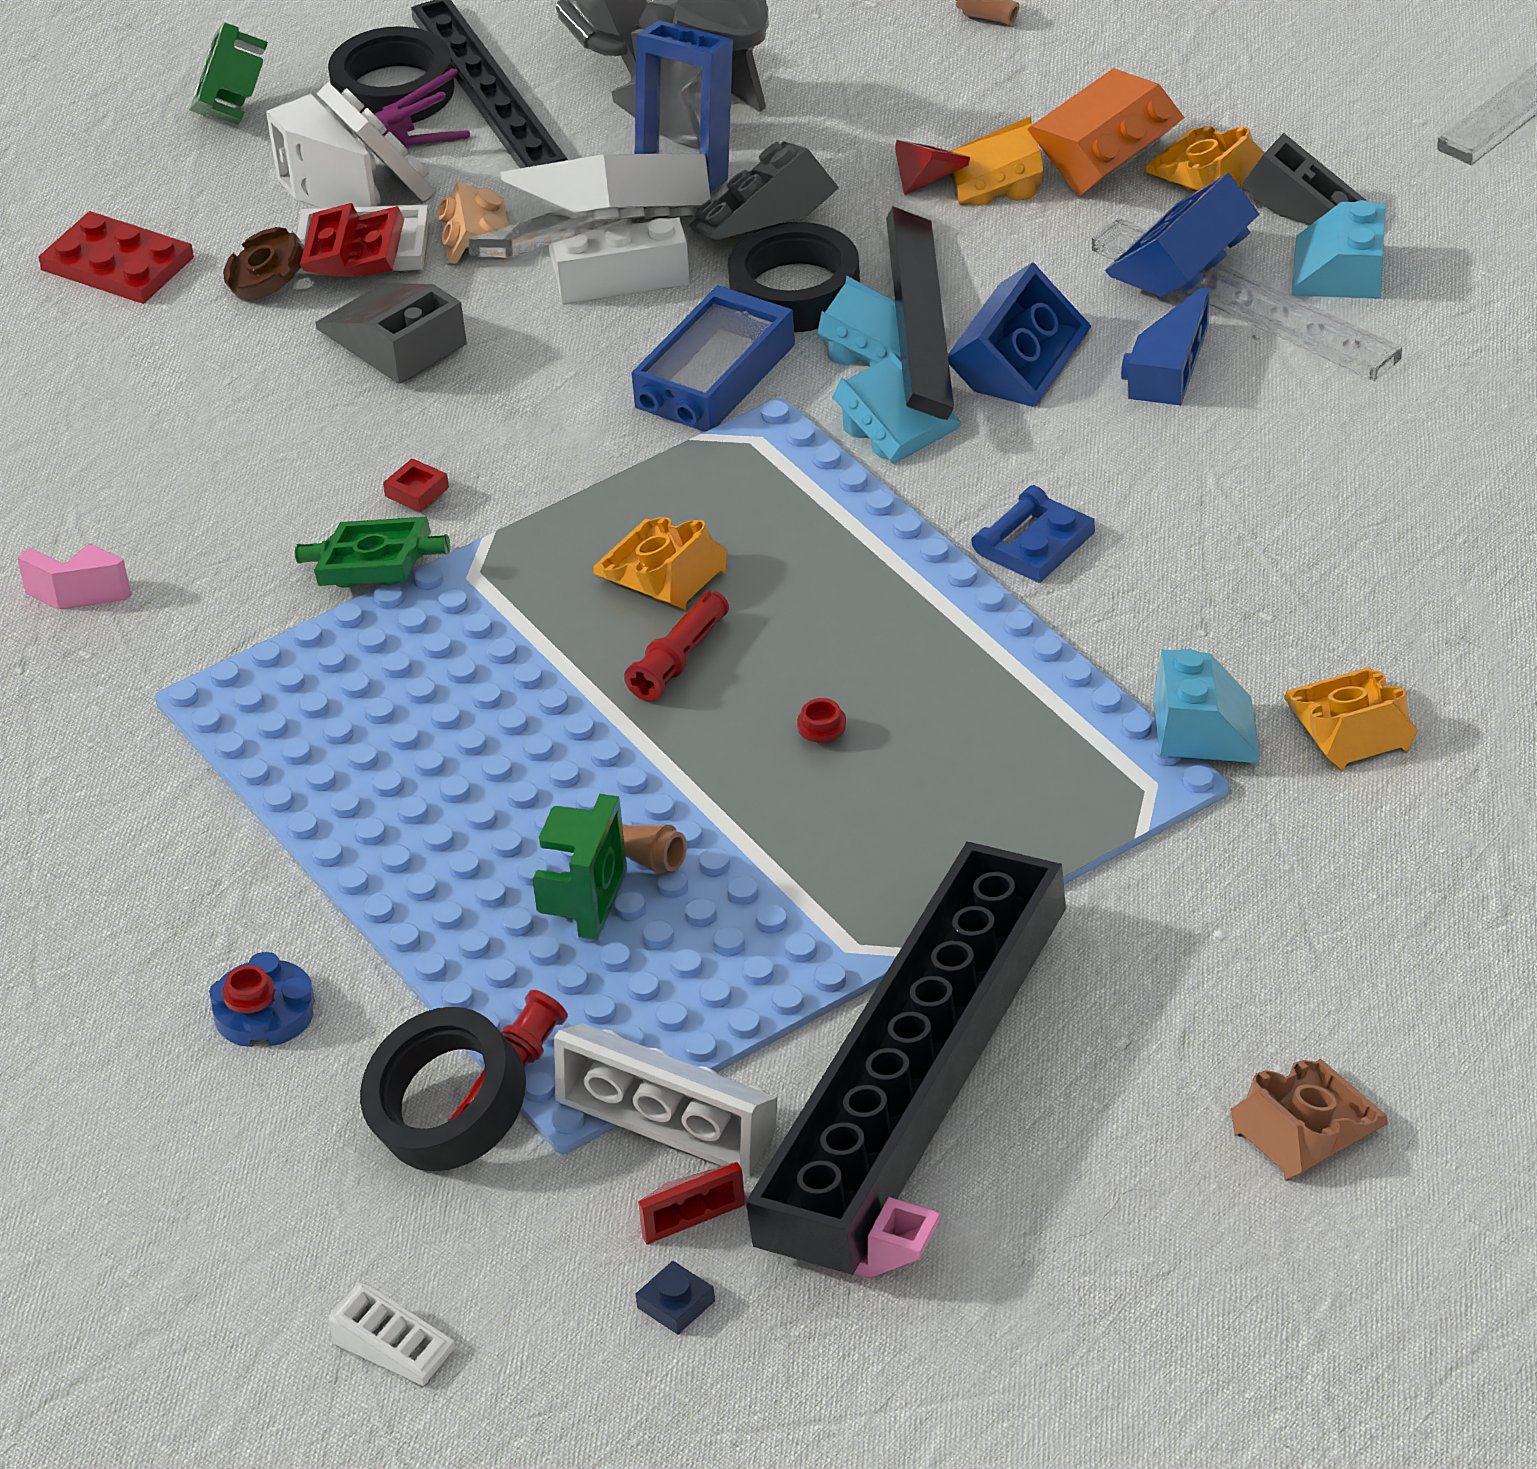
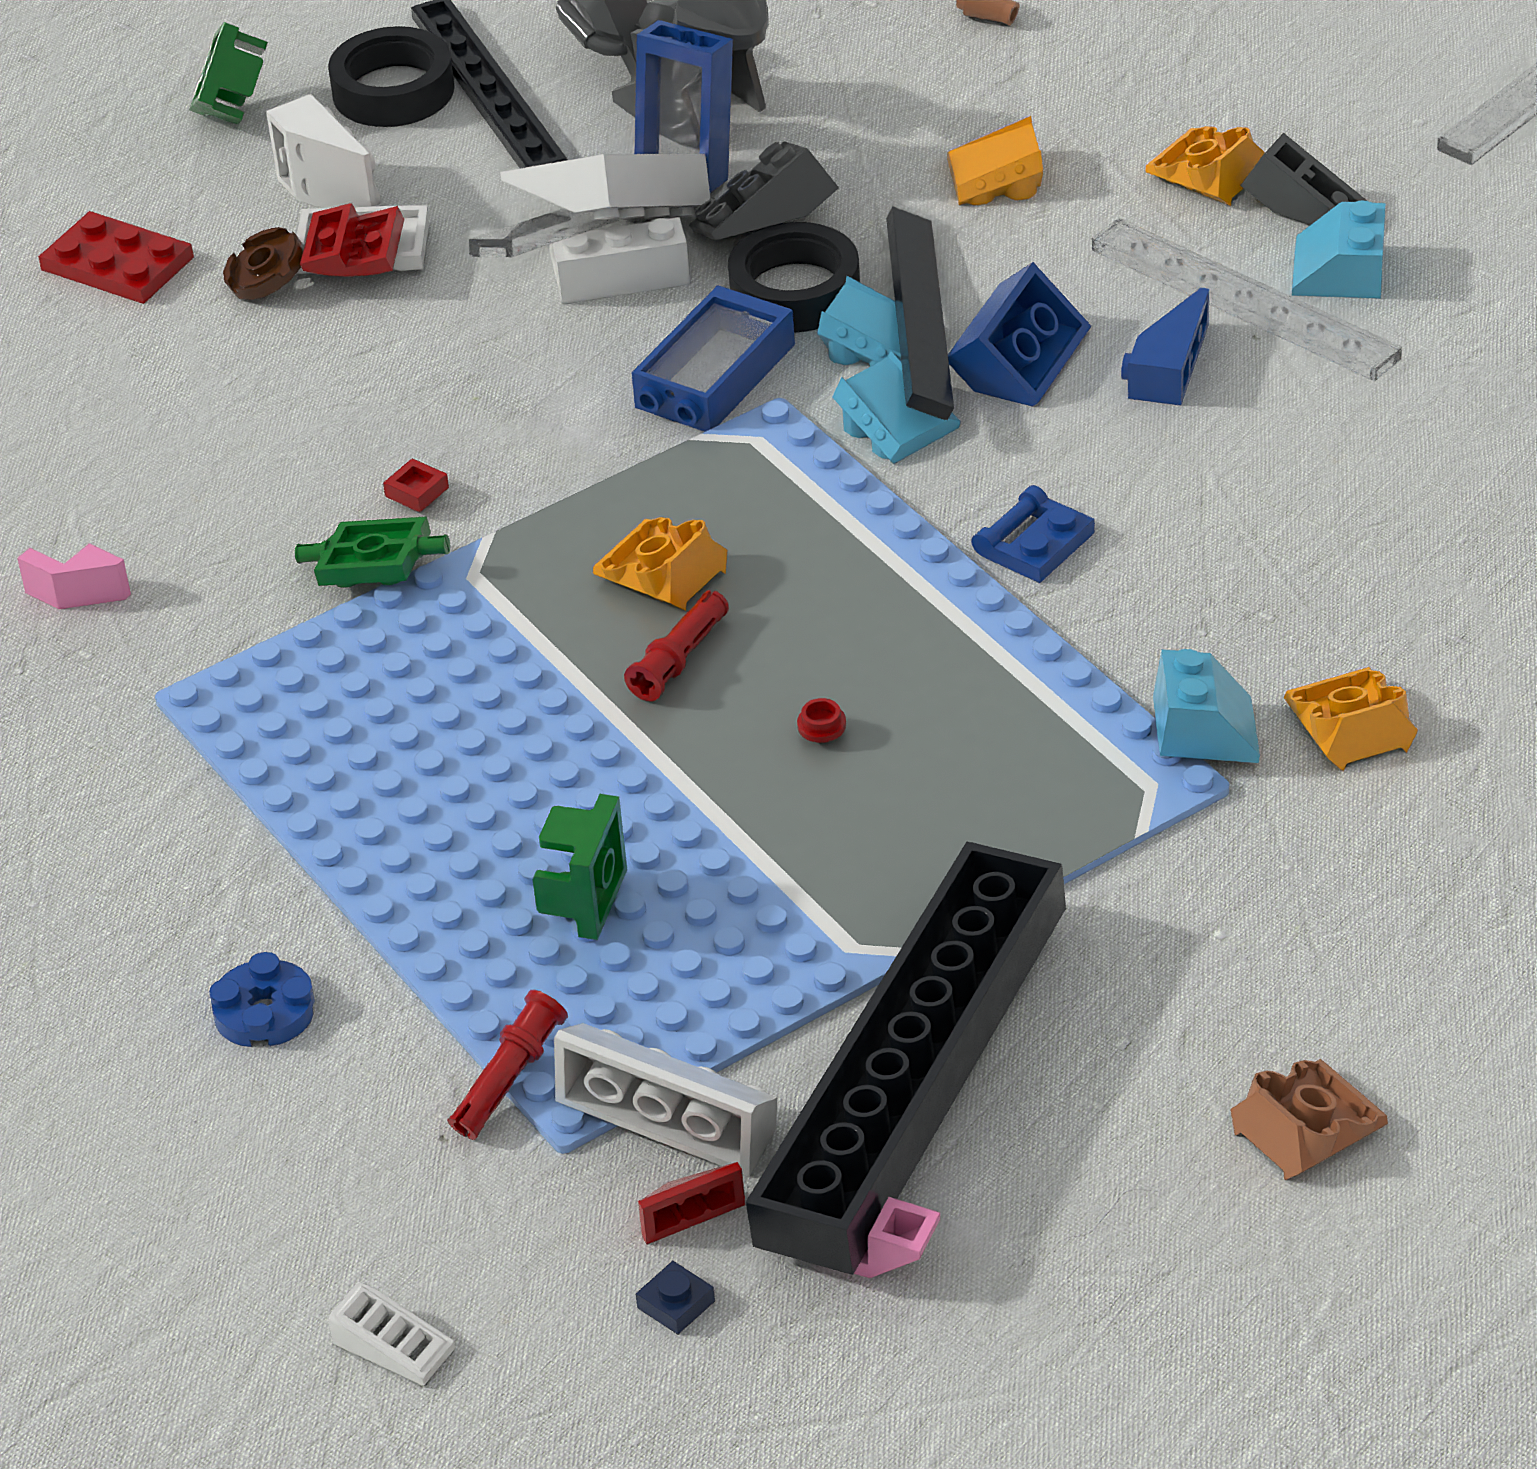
(248, 989): red plate -> none
(385, 147): white plate -> none
(398, 120): magenta plant -> none
(398, 327): dark grey slope -> none
(467, 215): light nougat bracket -> none
(475, 1128): black tyre -> none
(655, 846): nougat cone -> none
(925, 164): red slope -> none
(1104, 127): orange slope -> none
(1187, 239): blue slope -> none

